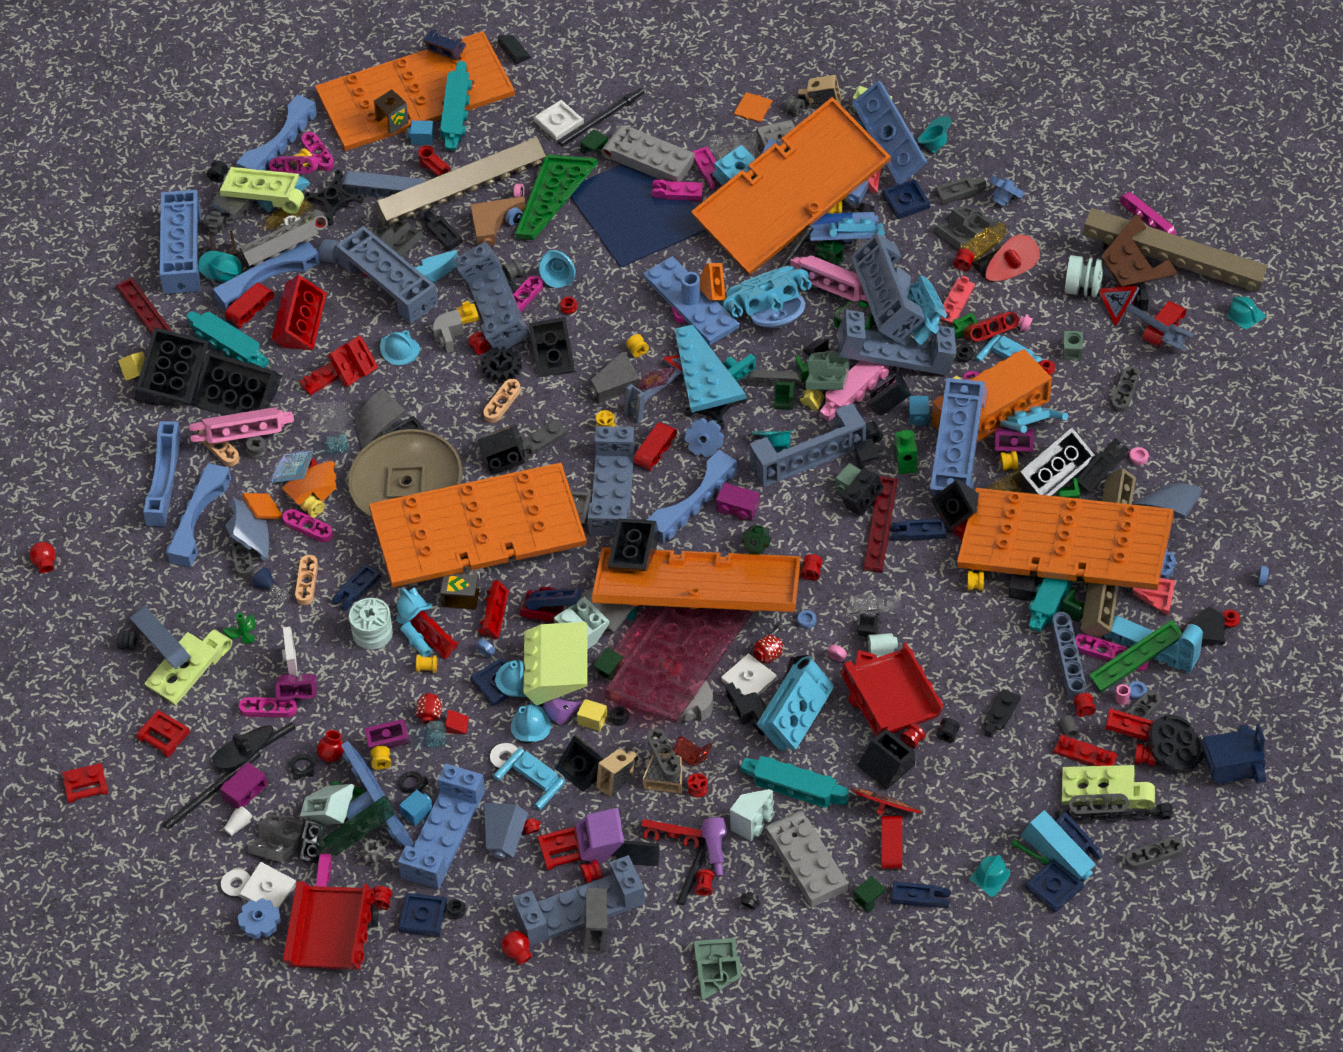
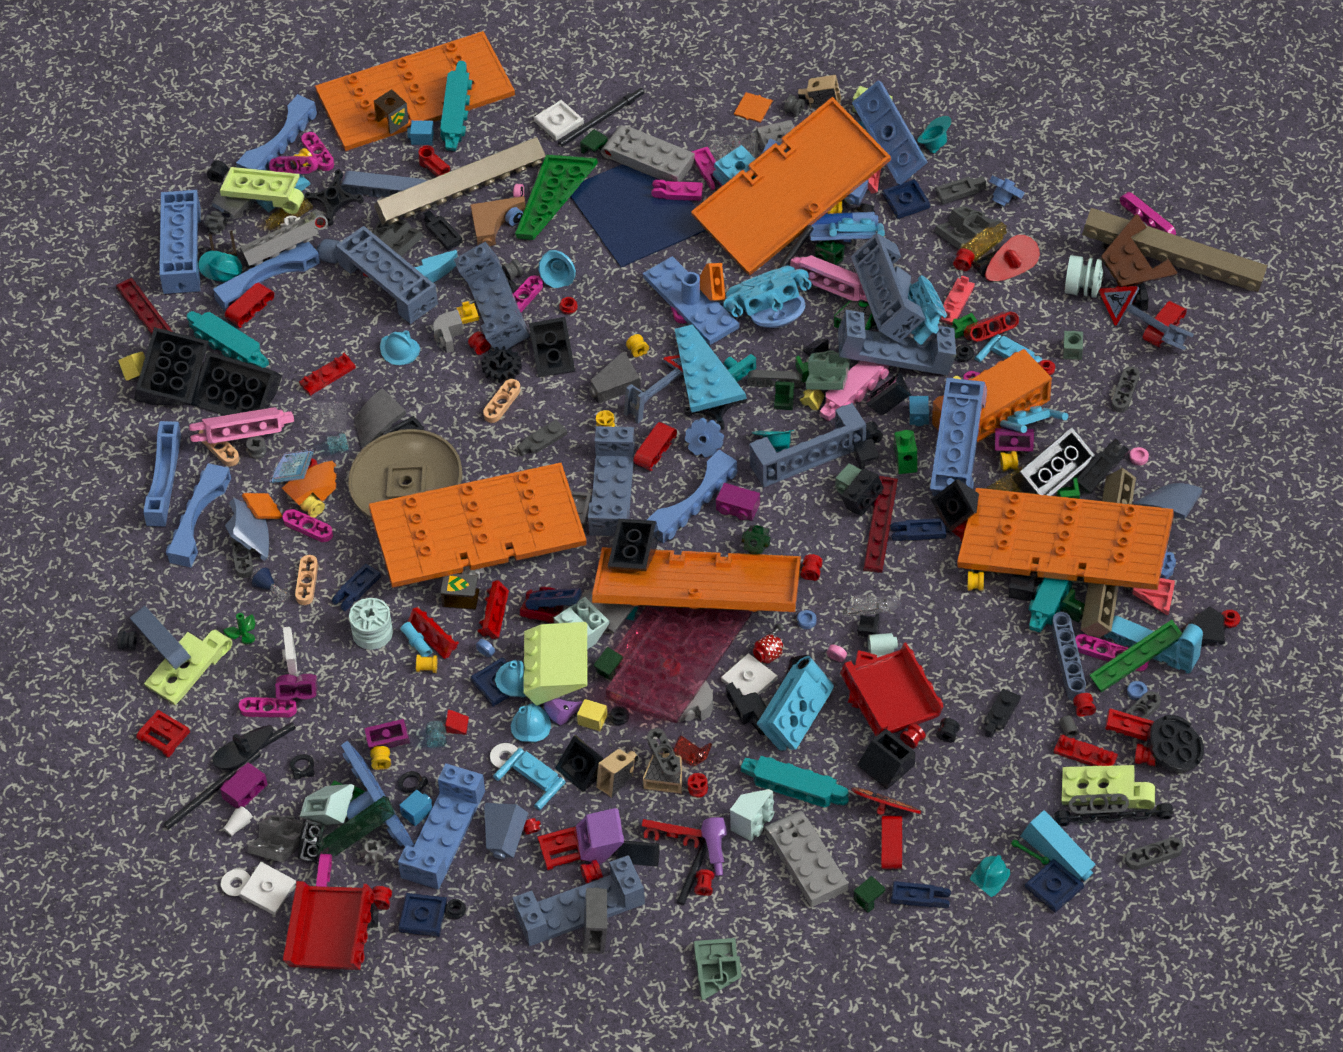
(43, 556): red piece -> none
(83, 778): red plate -> none
(259, 918): medium blue plant -> none
(299, 314): red slope -> none
(329, 747): red piece -> none
(352, 360): red slope -> none
(409, 605): medium azure helmet -> none
(428, 708): red head -> none
(443, 45): dark blue hinge -> none
(502, 449): black slope -> none
(513, 48): black slope -> none
(516, 946): red piece -> none
(656, 378): clear pink piece -> none
(750, 900): black plate -> none
(1024, 323): bright pink plate -> none
(1078, 835): dark blue hinge -> none
(1122, 694): bright pink hinge -> none
(1236, 755): dark blue piece -> none
(1244, 312): teal piece -> none
(1262, 575): medium blue tile -> none

